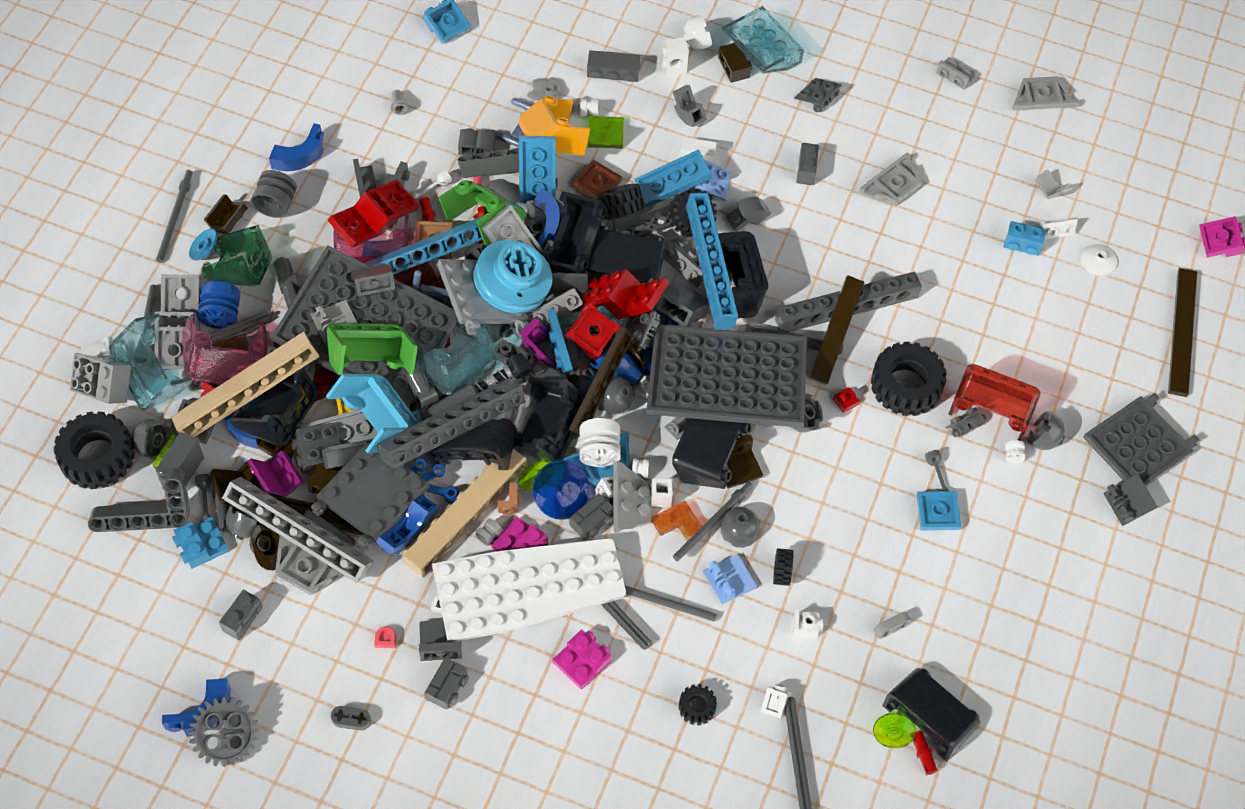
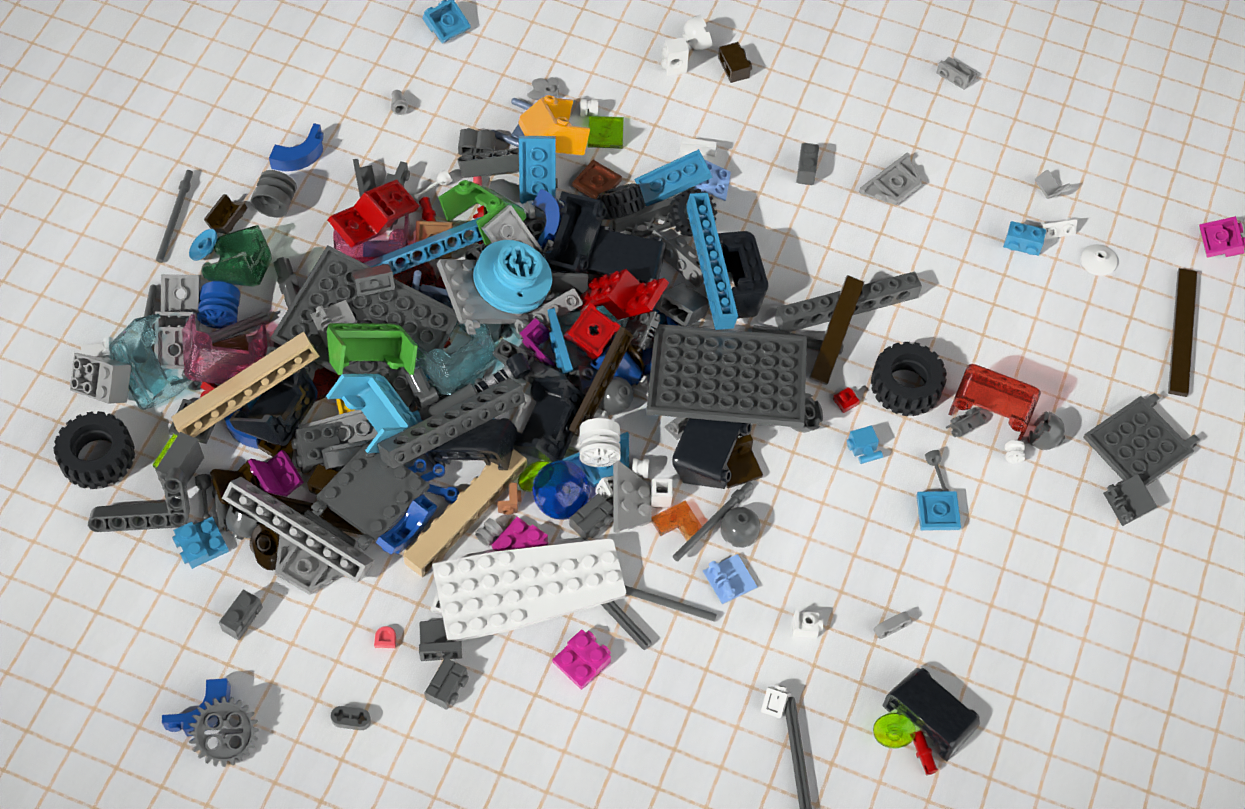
(150, 437): dark grey cylinder -> none
(613, 66): dark grey brick -> none
(687, 108): dark grey brick -> none
(706, 696): black tyre -> none
(748, 210): dark grey brick -> none
(765, 41): clear light blue slope -> none
(783, 567): black tyre -> none
(819, 93): dark grey hinge -> none
(864, 442): none -> dark azure brick
(1043, 94): light grey wing -> none

